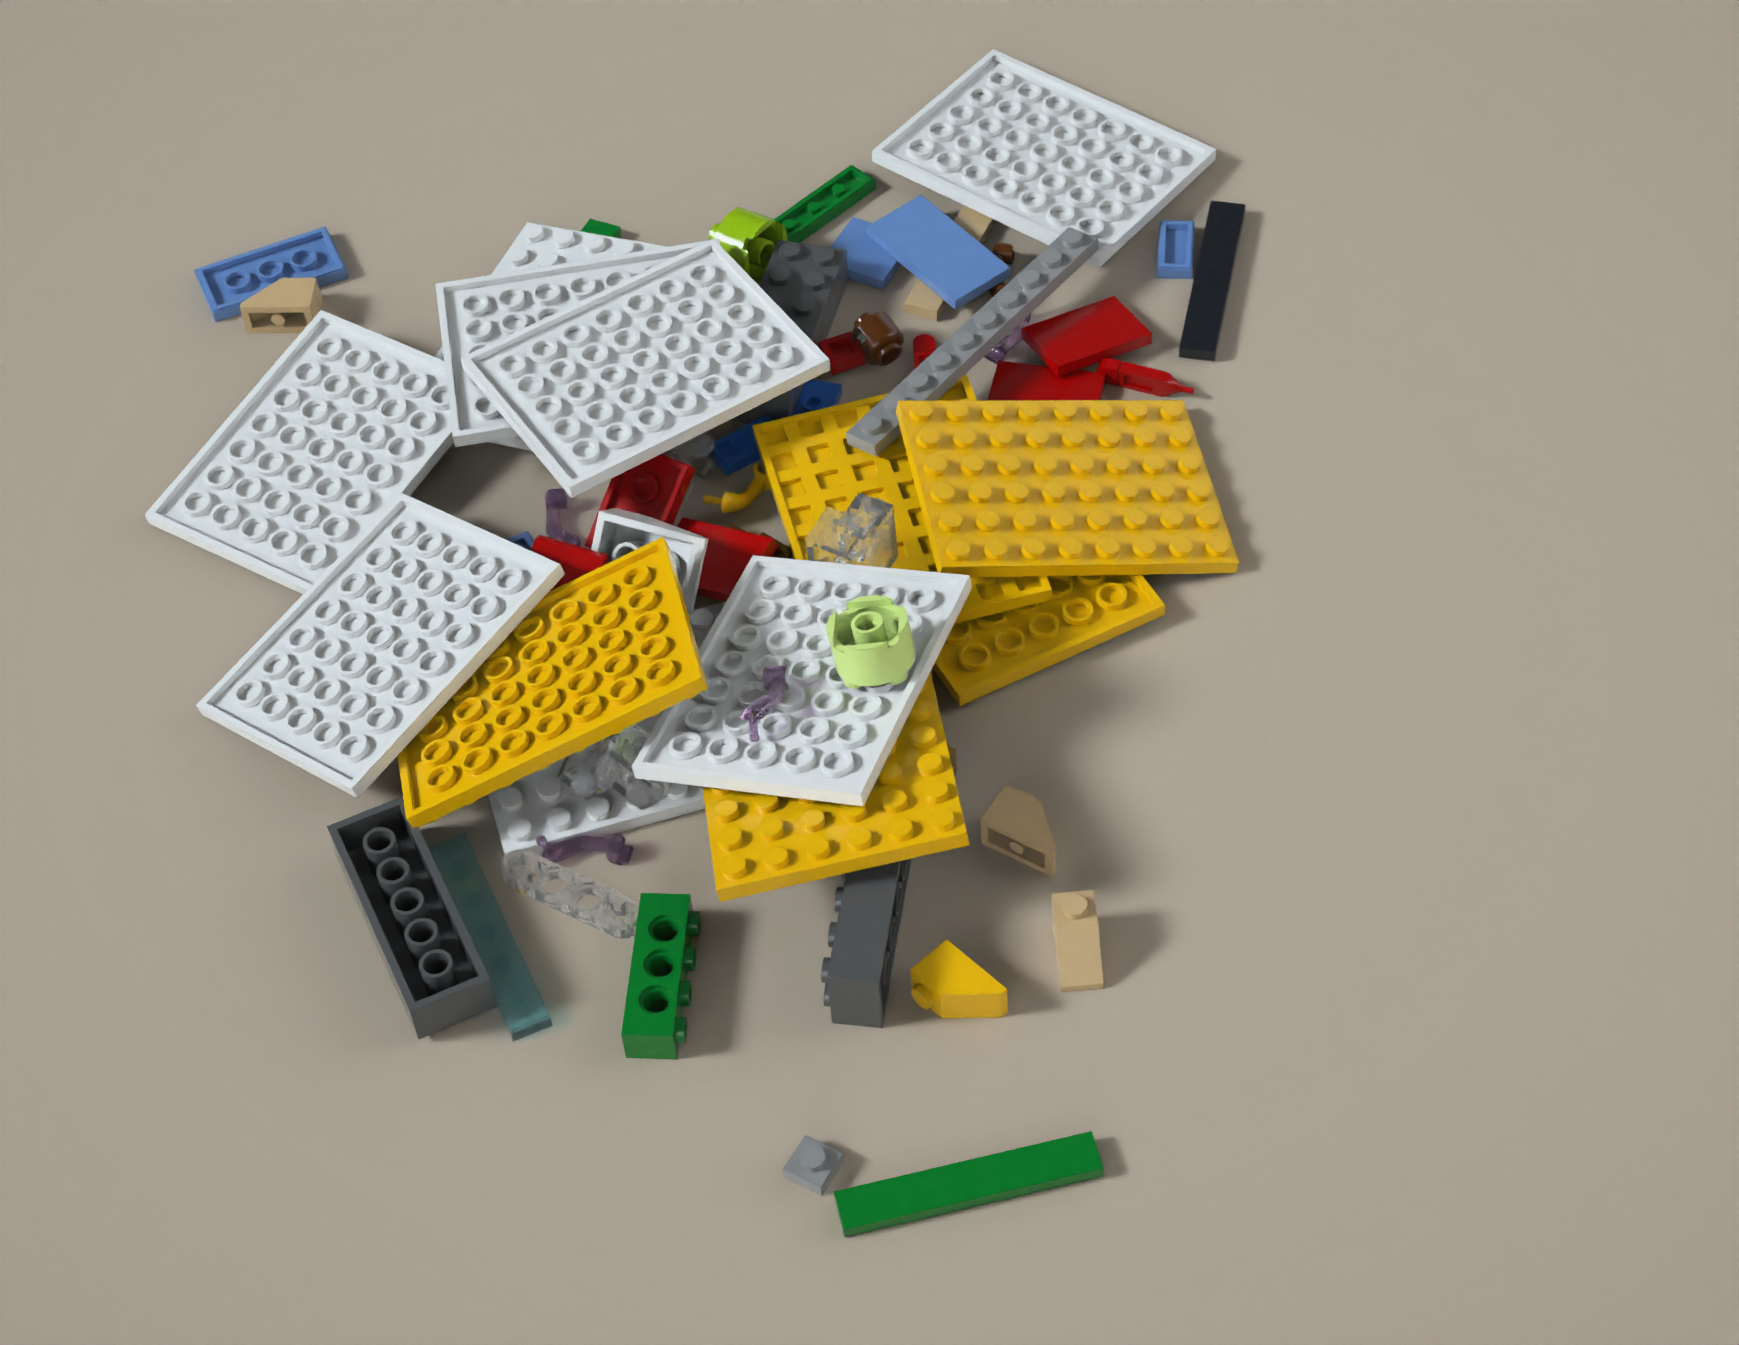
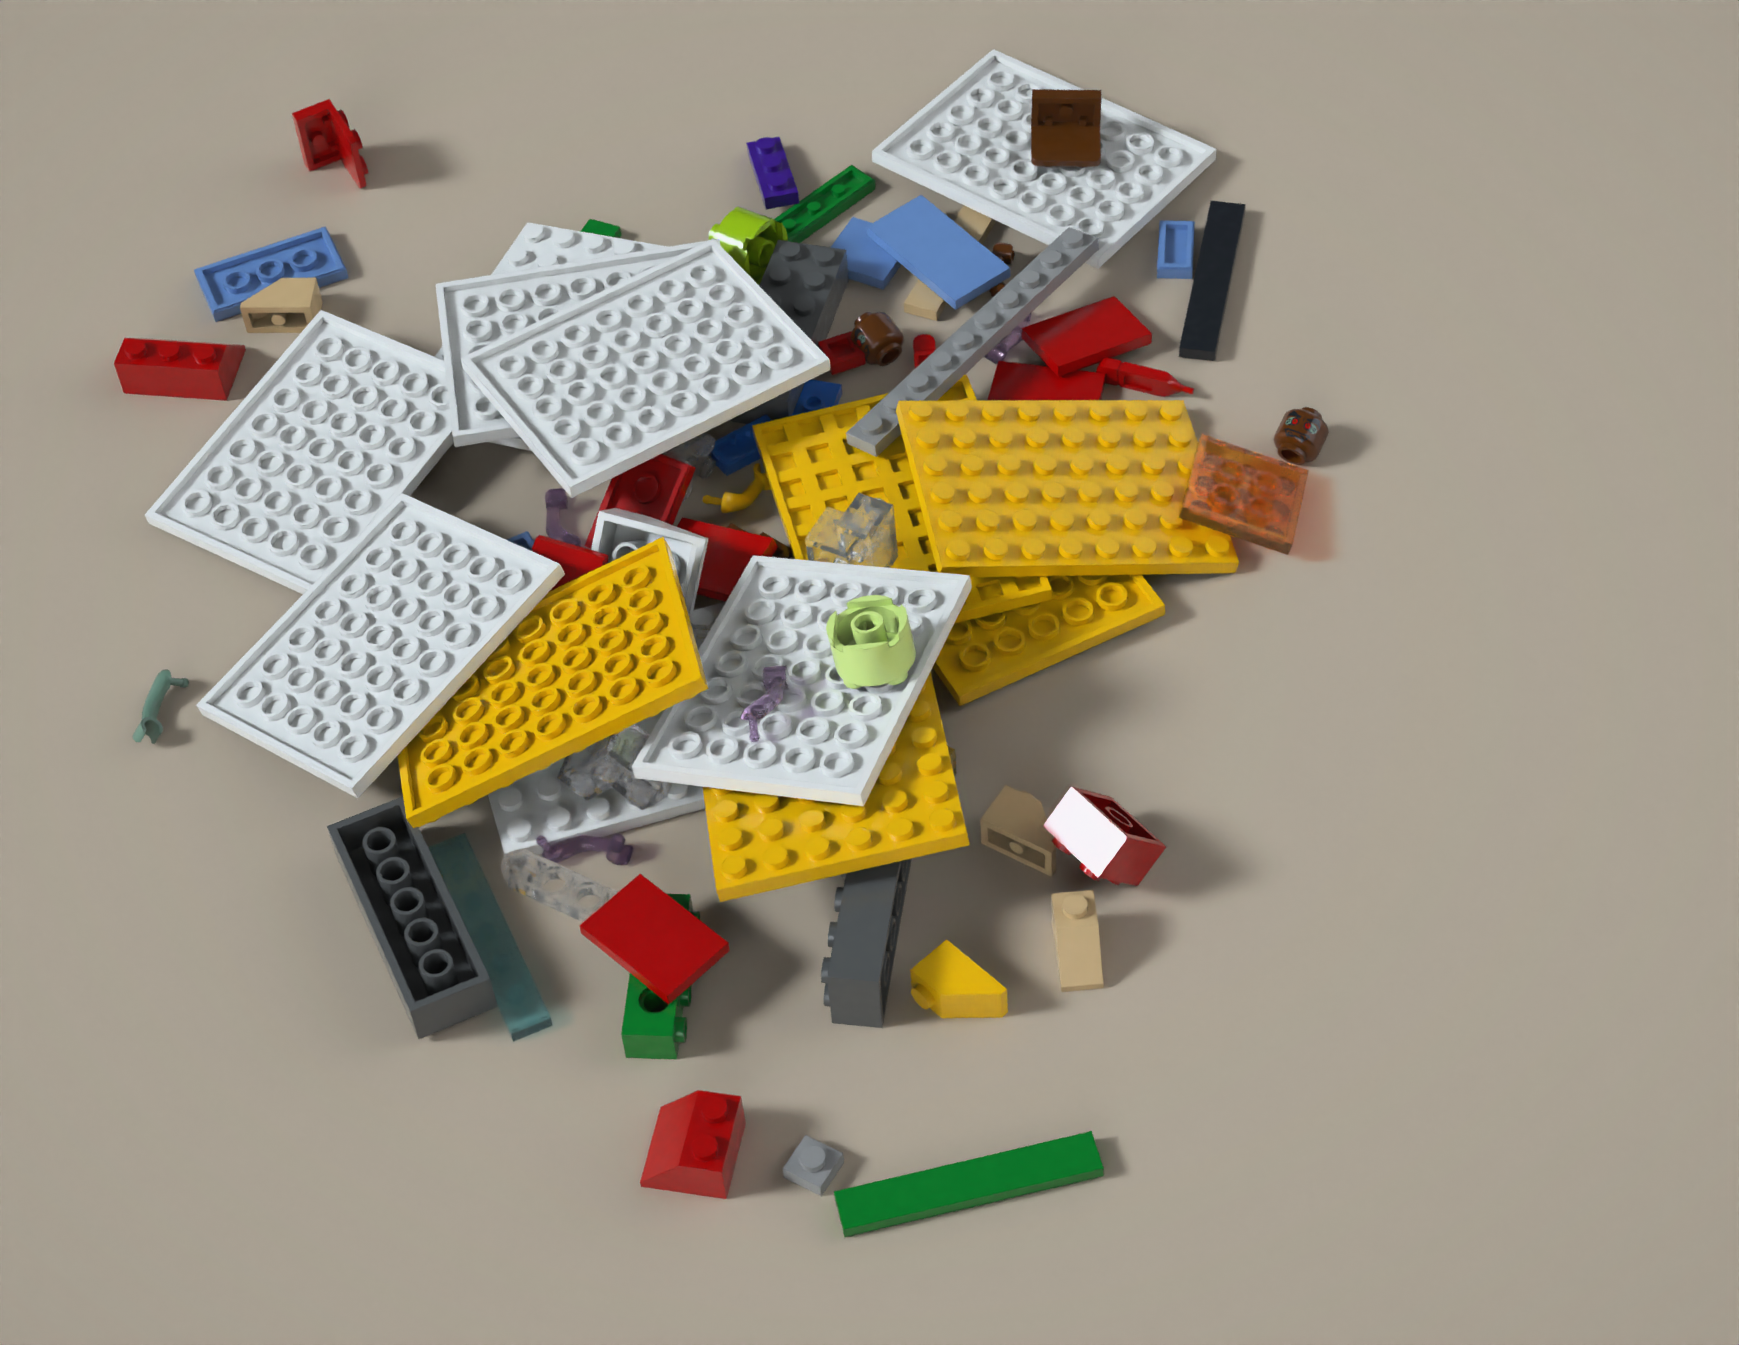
(149, 723): none -> sand green piece
(178, 368): none -> red slope
(327, 138): none -> red bracket
(654, 938): none -> red tile
(696, 1145): none -> red slope
(772, 172): none -> dark purple plate
(1066, 128): none -> reddish brown bracket
(1103, 837): none -> brick
(1244, 494): none -> clear orange plate
(1300, 435): none -> reddish brown head

